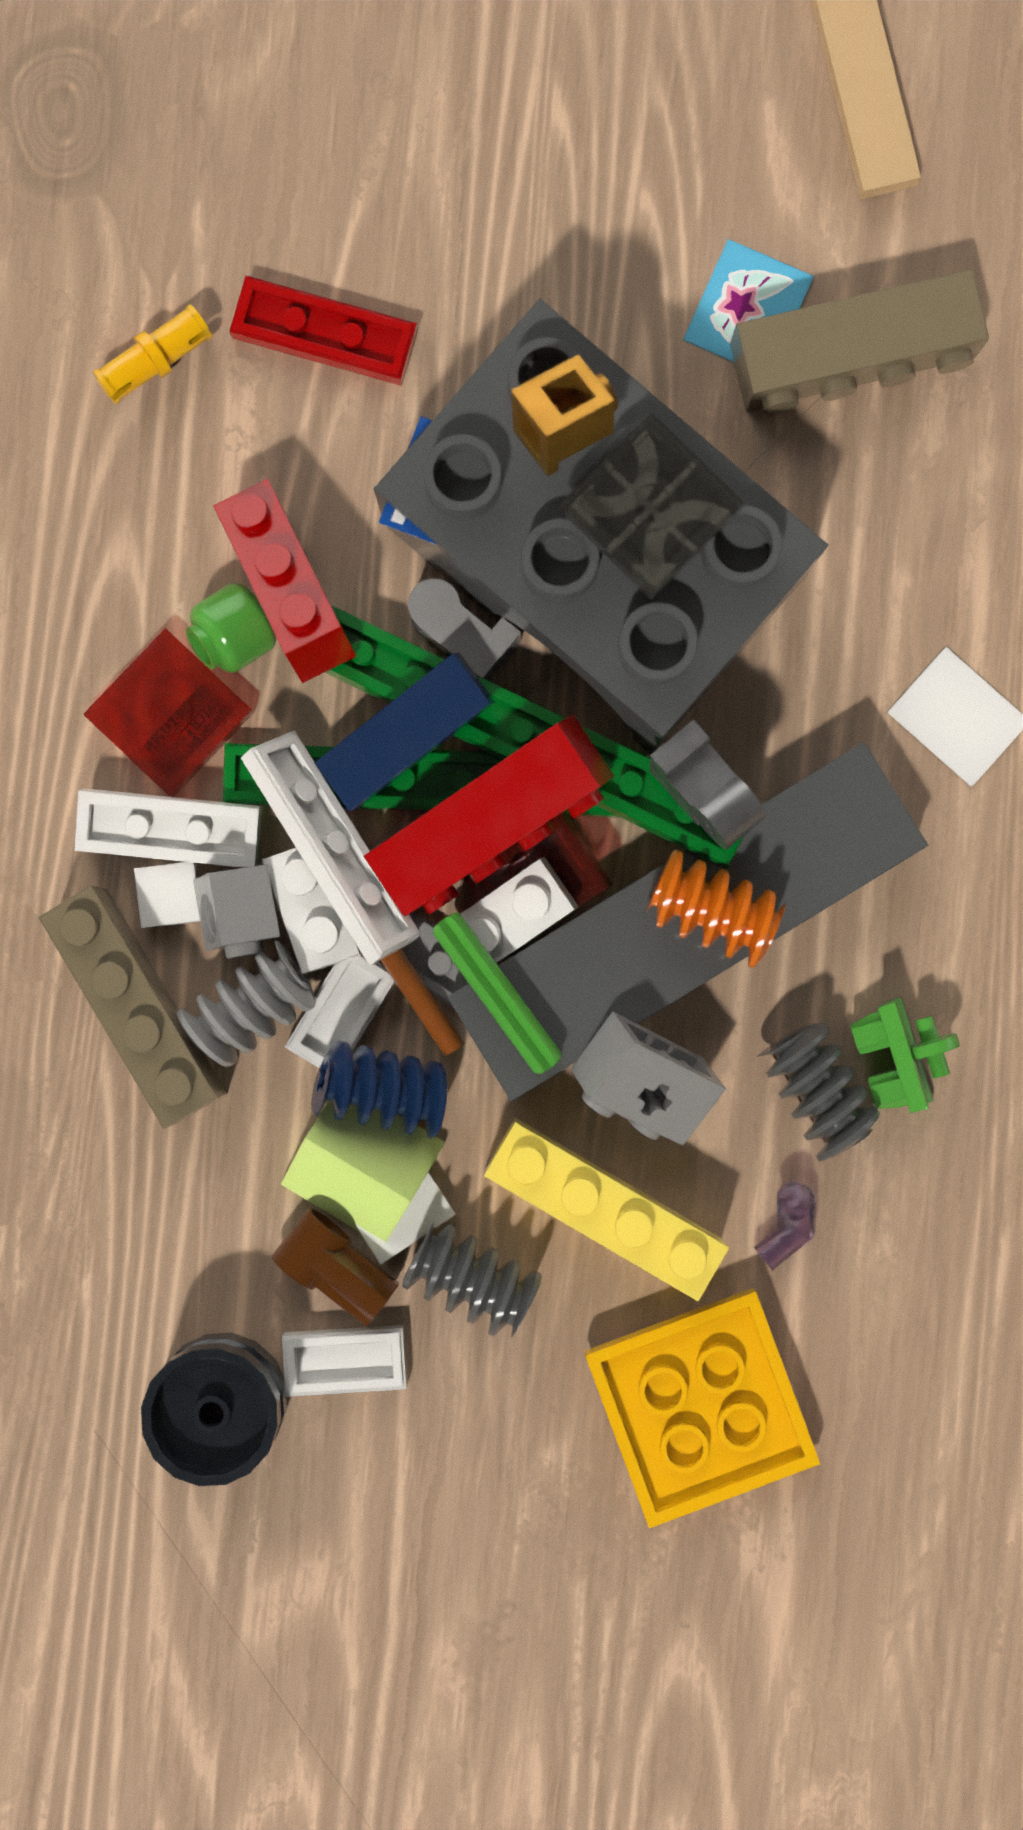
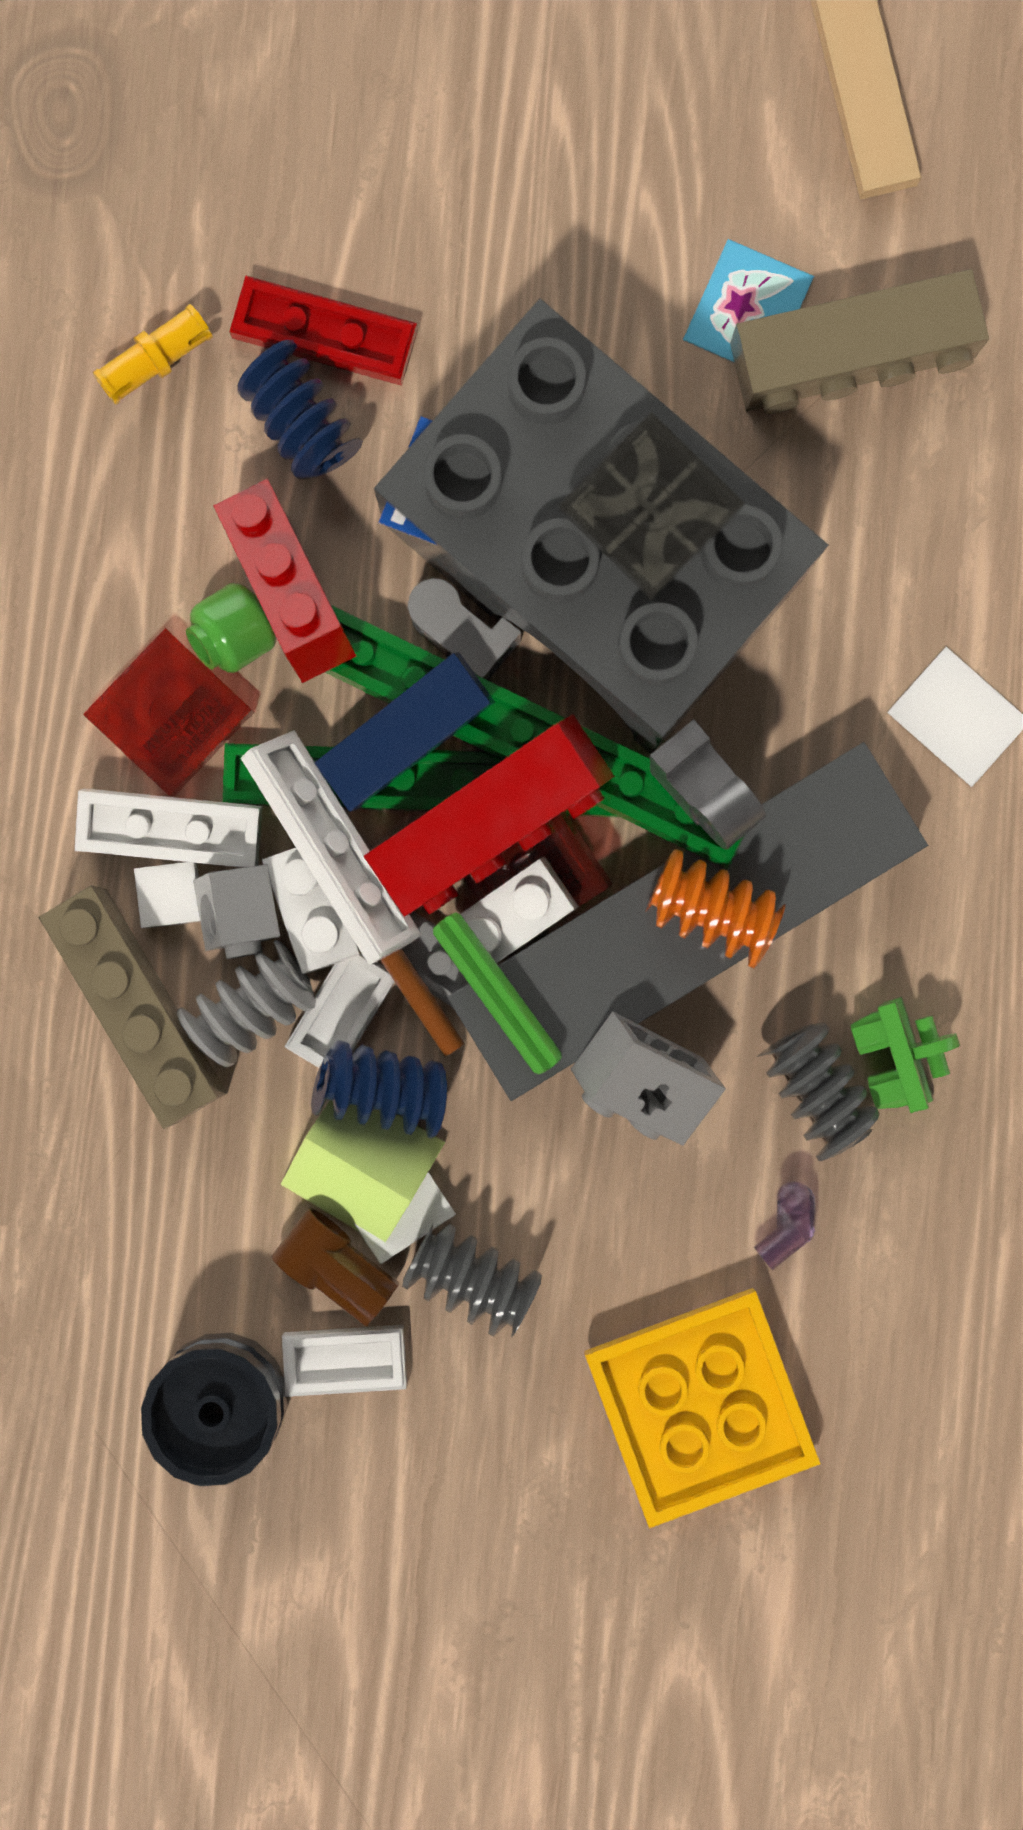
(294, 415): none -> dark blue piece
(563, 412): pearl gold brick -> none
(606, 1209): light yellow brick -> none

